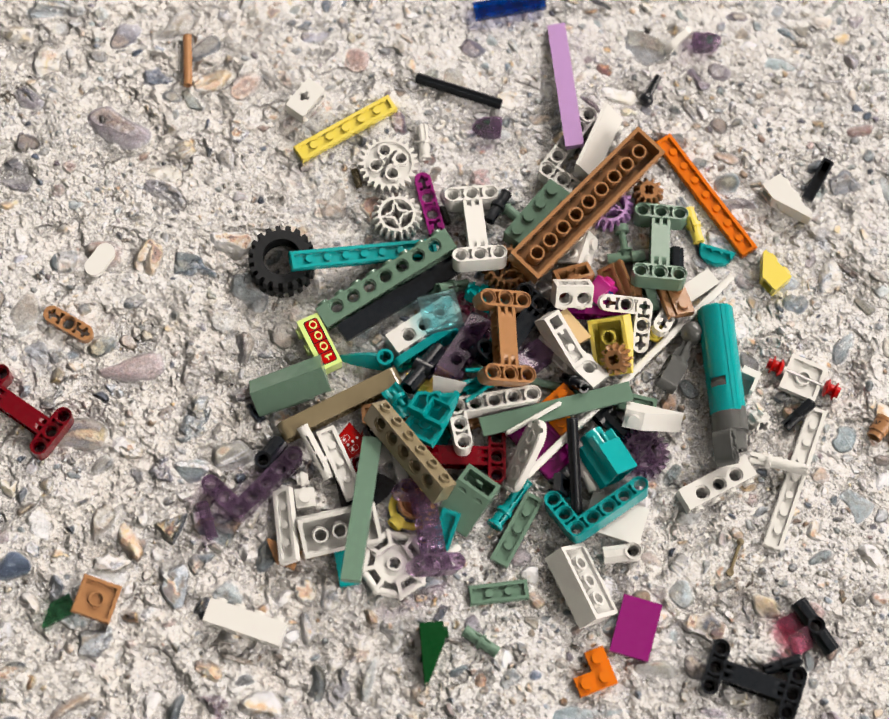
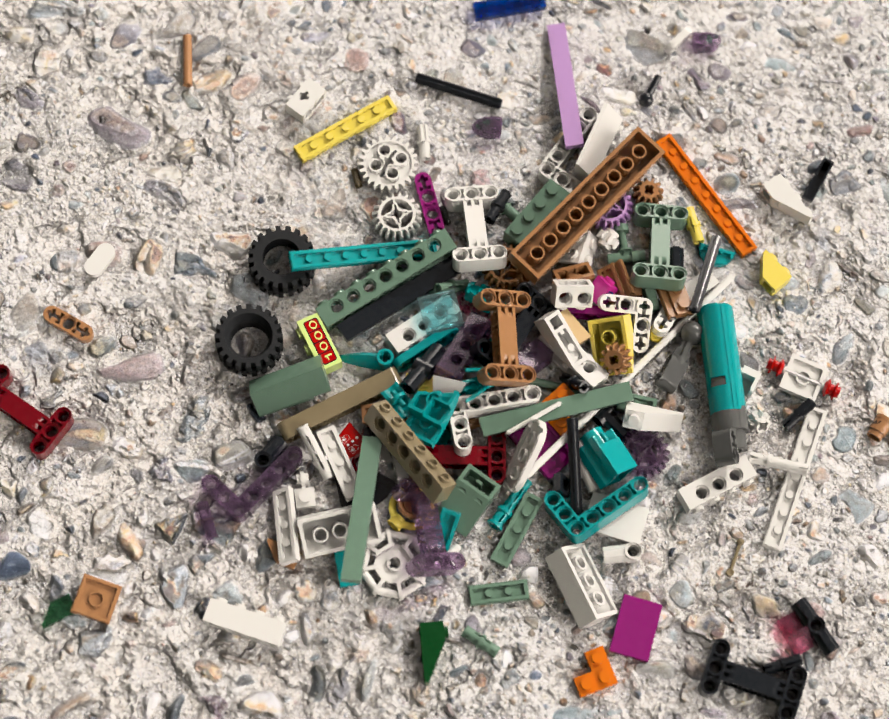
(249, 318): none -> black tyre
(607, 239): none -> white gear
(705, 274): none -> axle

